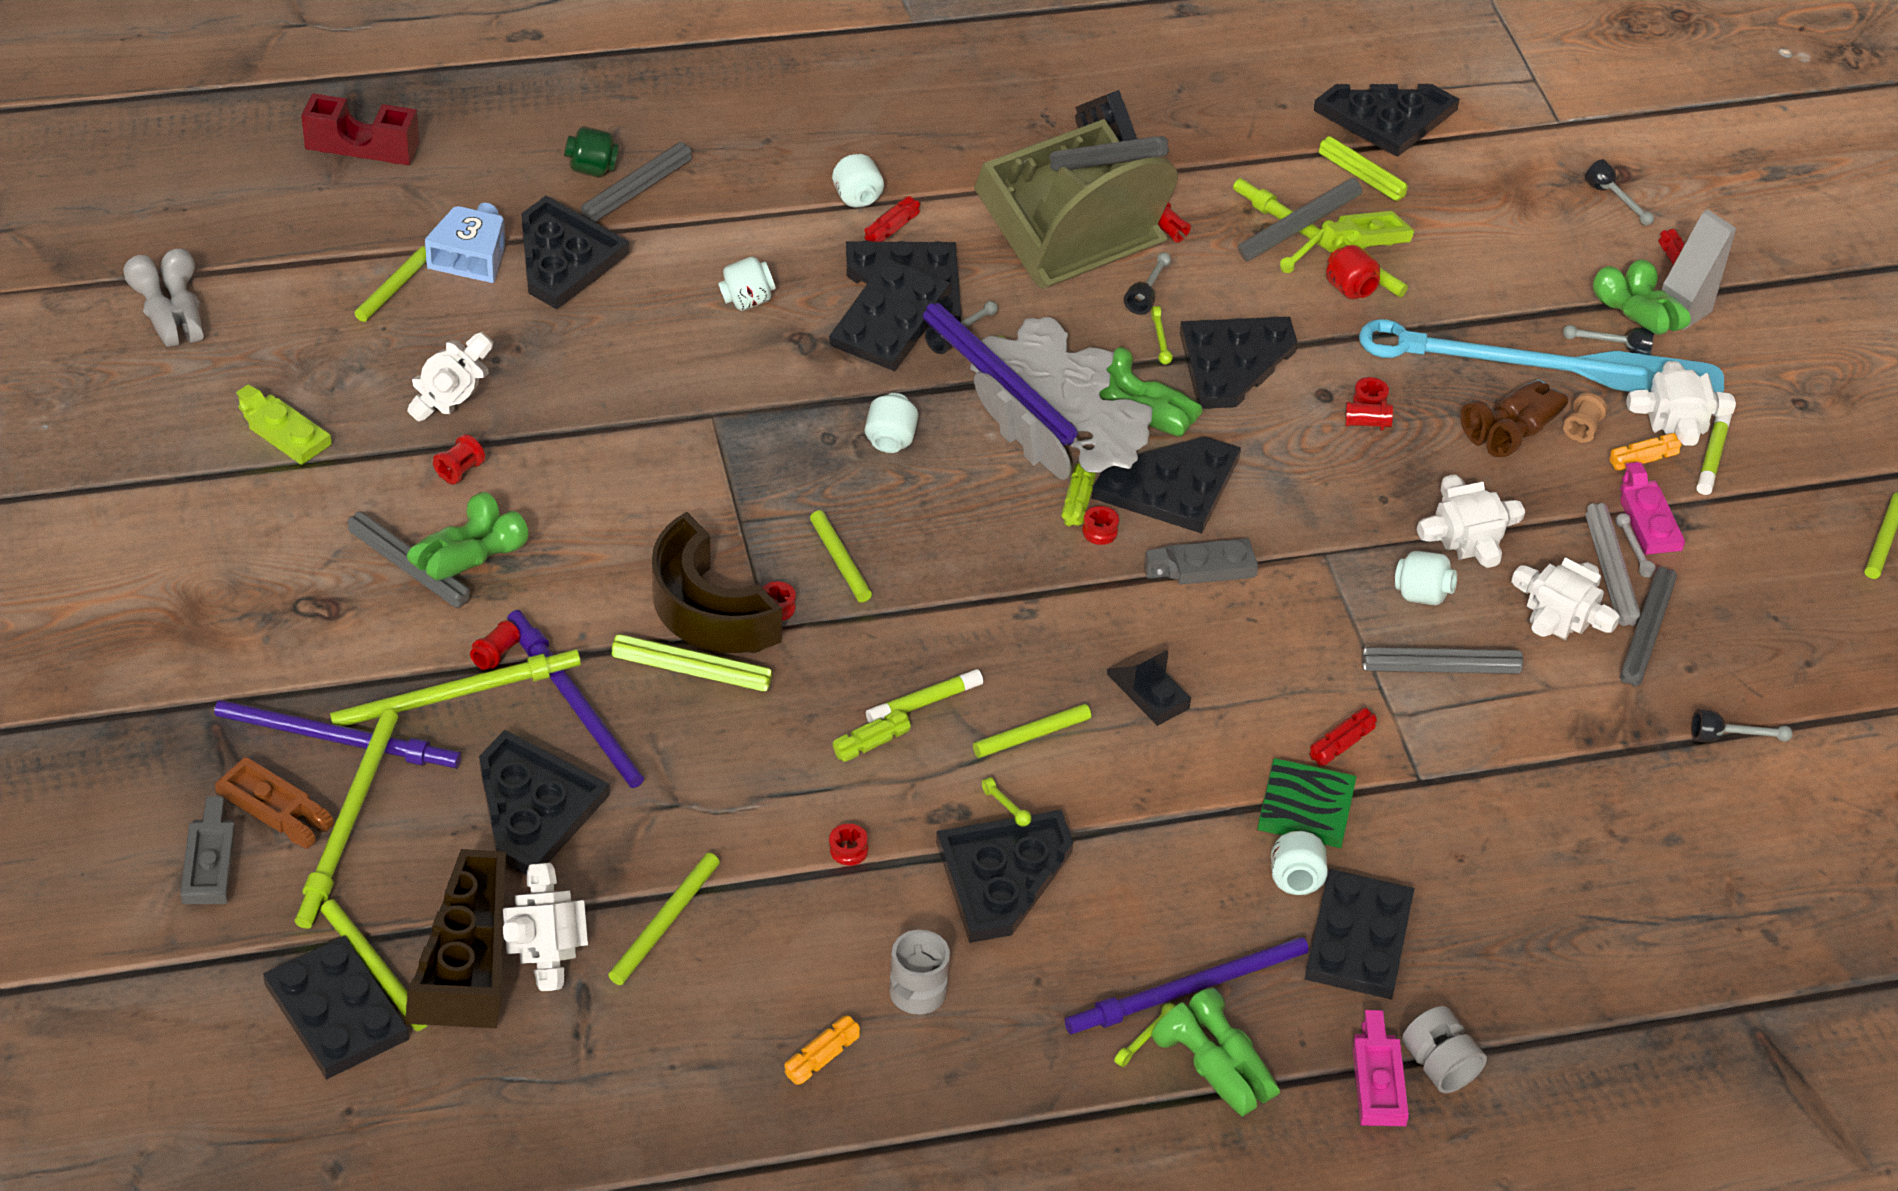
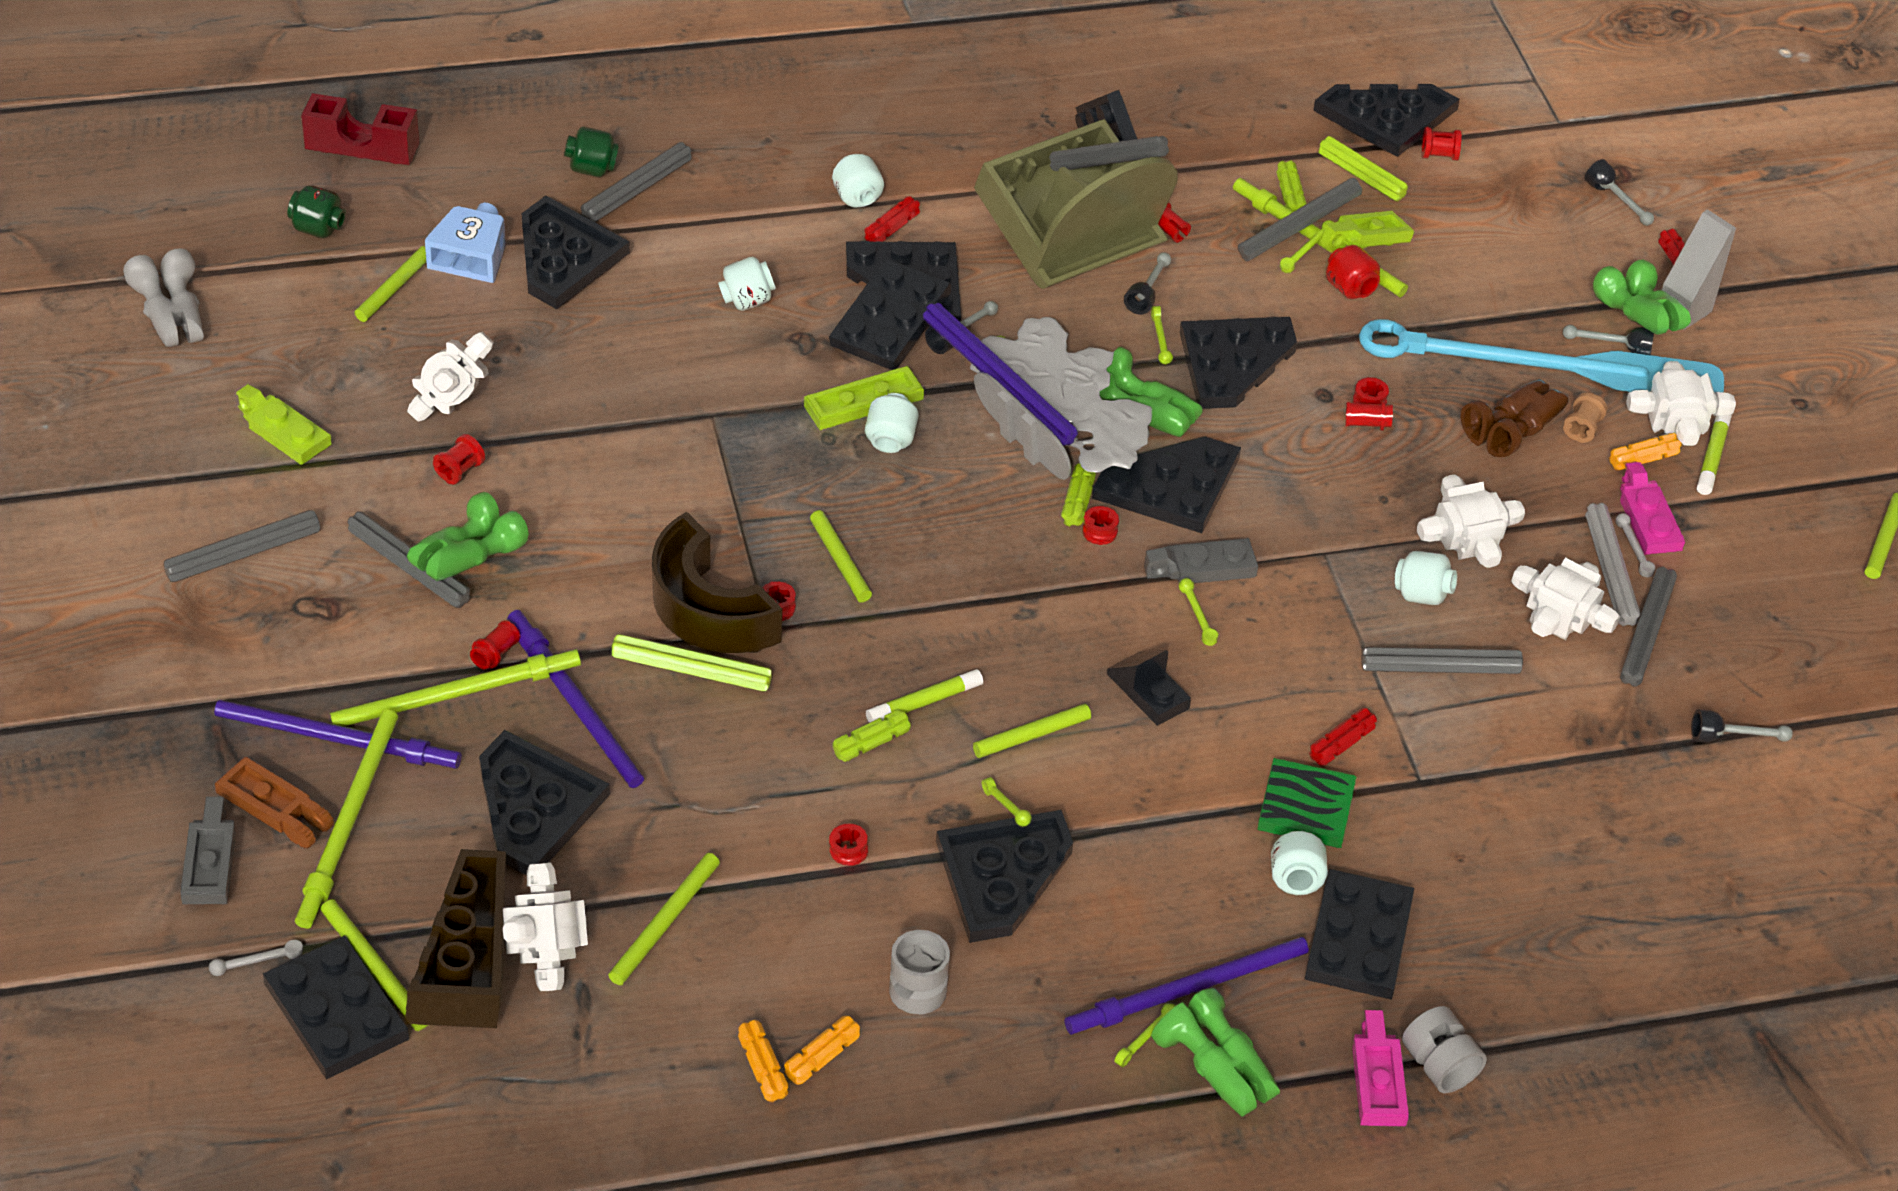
(241, 546): none -> dark grey axle
(292, 950): none -> light grey hinge
(316, 211): none -> dark green head
(763, 1061): none -> light orange axle
(854, 398): none -> lime tile
(1209, 635): none -> lime hinge
(1290, 185): none -> lime axle
(1441, 143): none -> red bush

